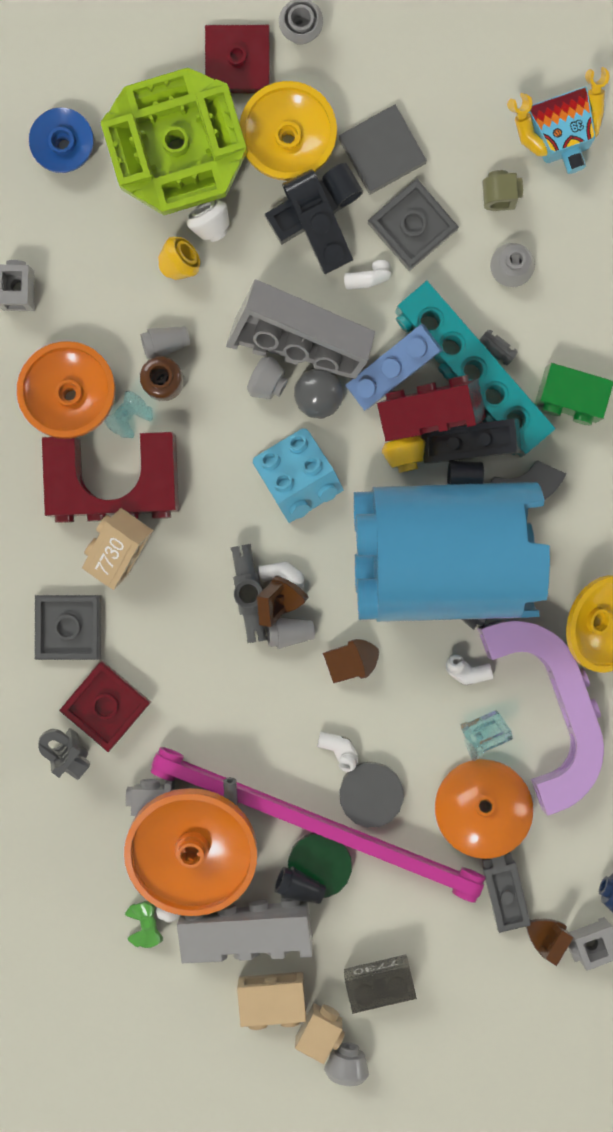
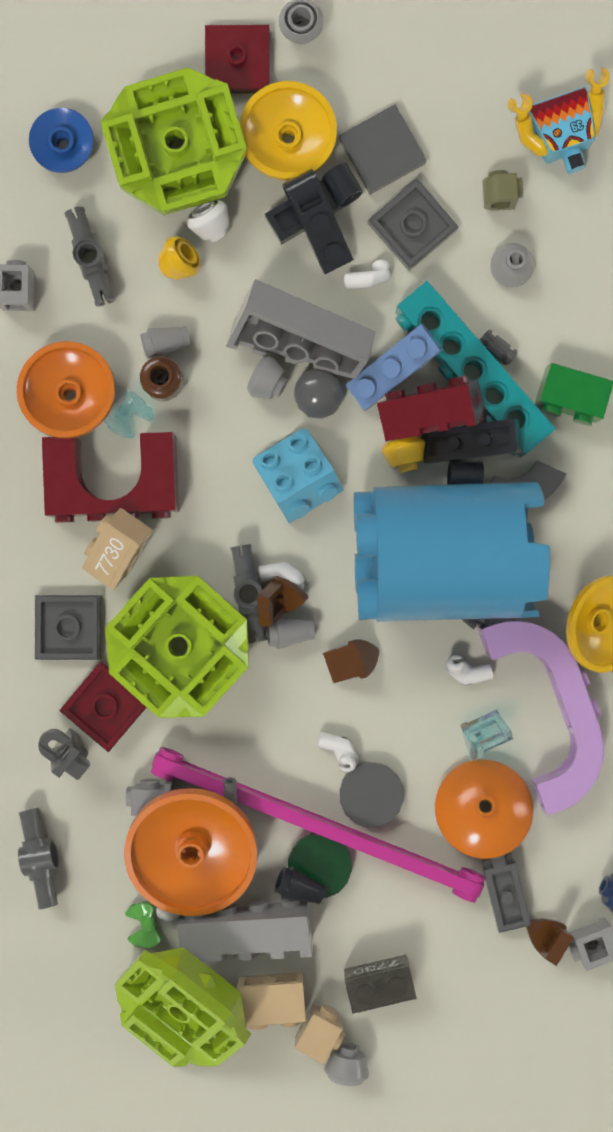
(38, 858): none -> dark grey pin
(87, 241): none -> dark grey pin
(143, 655): none -> lime piece
(181, 1008): none -> lime piece

